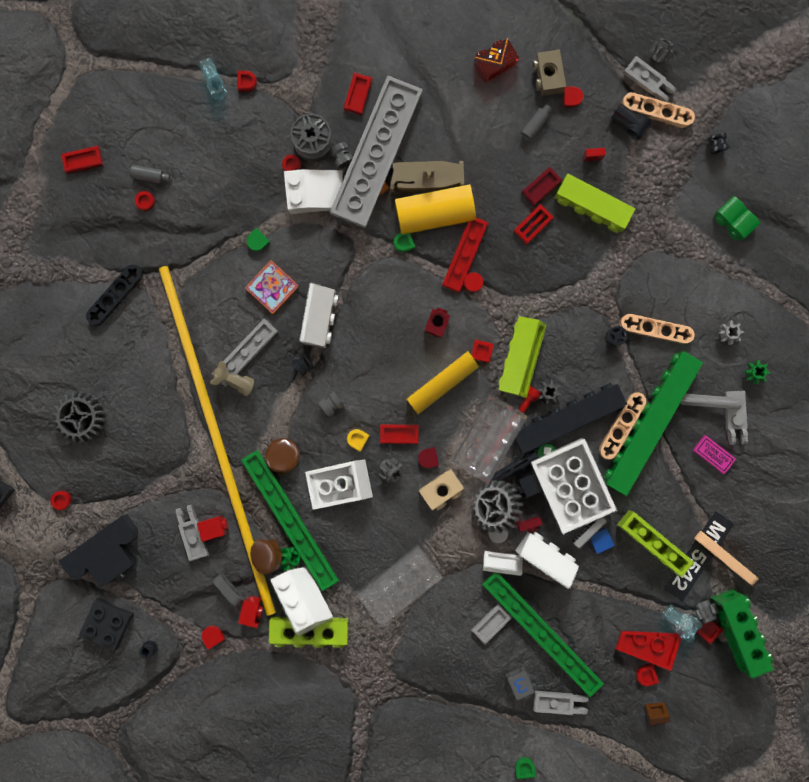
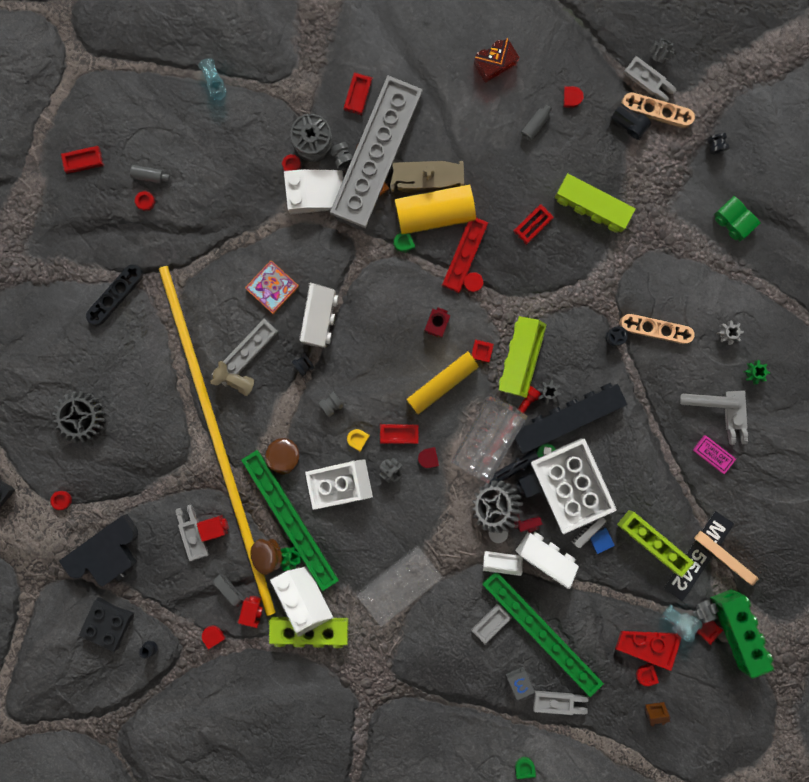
(246, 81): red tile -> none
(257, 241): green tile -> none
(446, 479): tan brick -> none
(541, 186): dark red tile -> none
(549, 61): dark tan brick -> none
(594, 154): red tile -> none
(624, 427): light nougat beam -> none
(652, 422): green brick -> none

